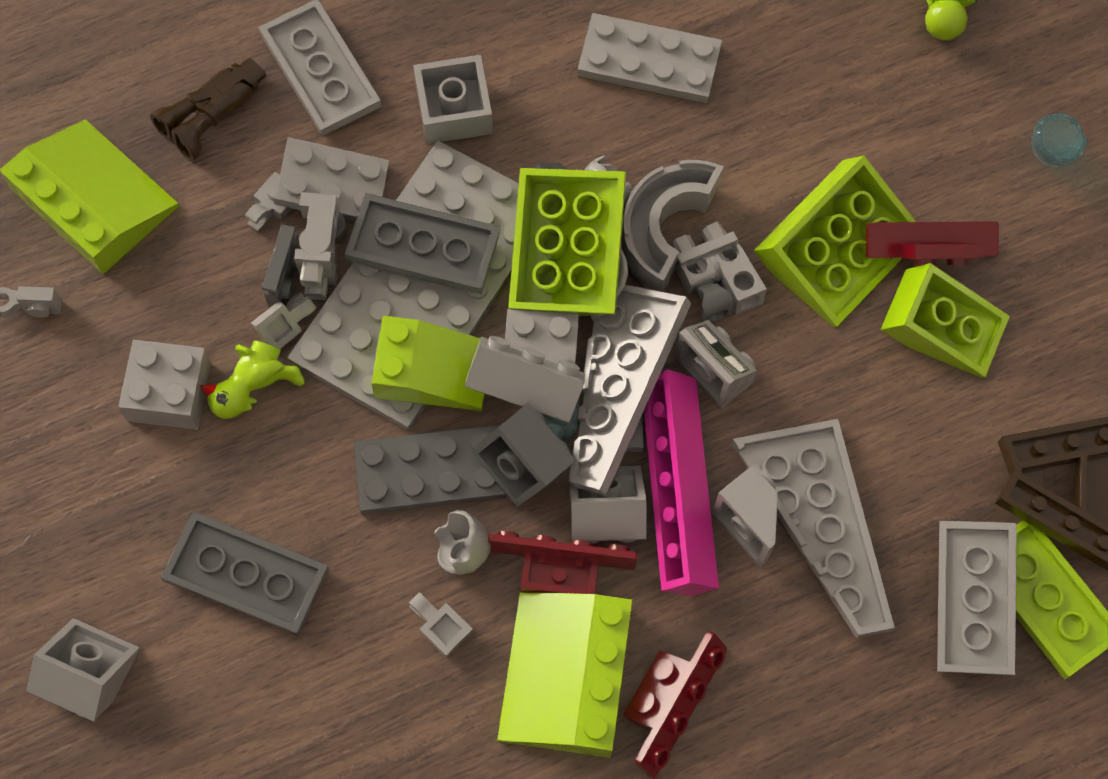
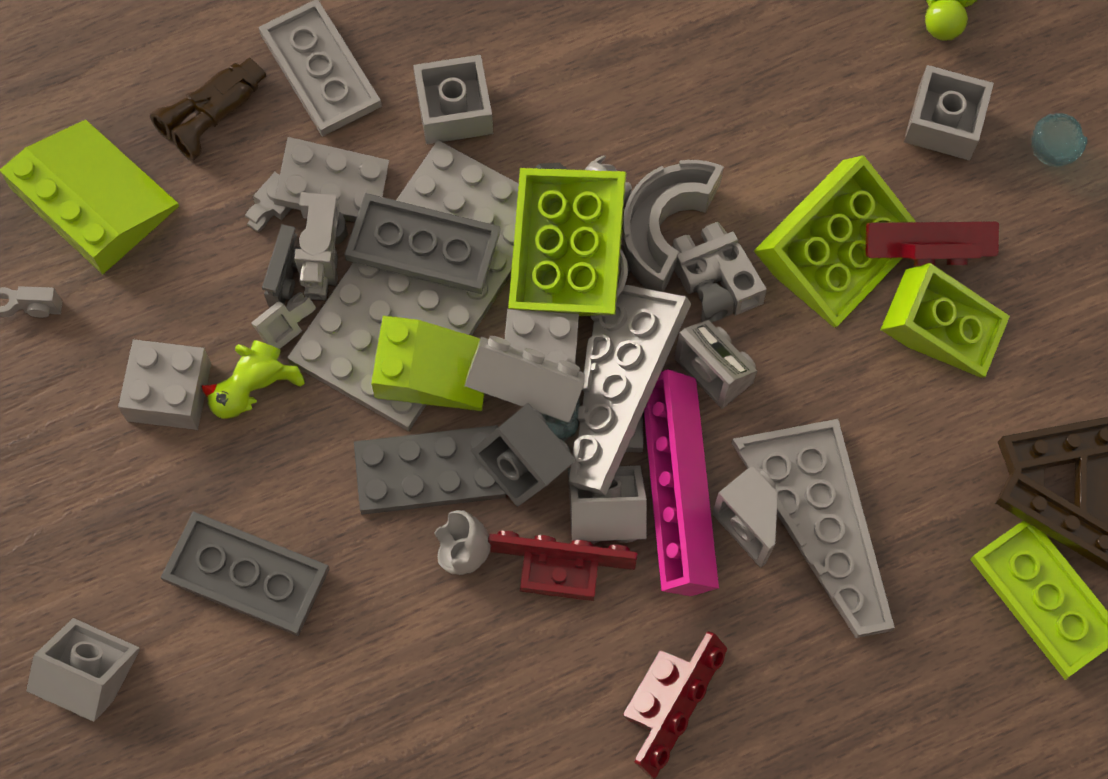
(442, 626): light grey plate -> none
(565, 672): lime slope -> none
(649, 58): light grey plate -> none
(948, 112): none -> light grey brick
(977, 597): light grey plate -> none

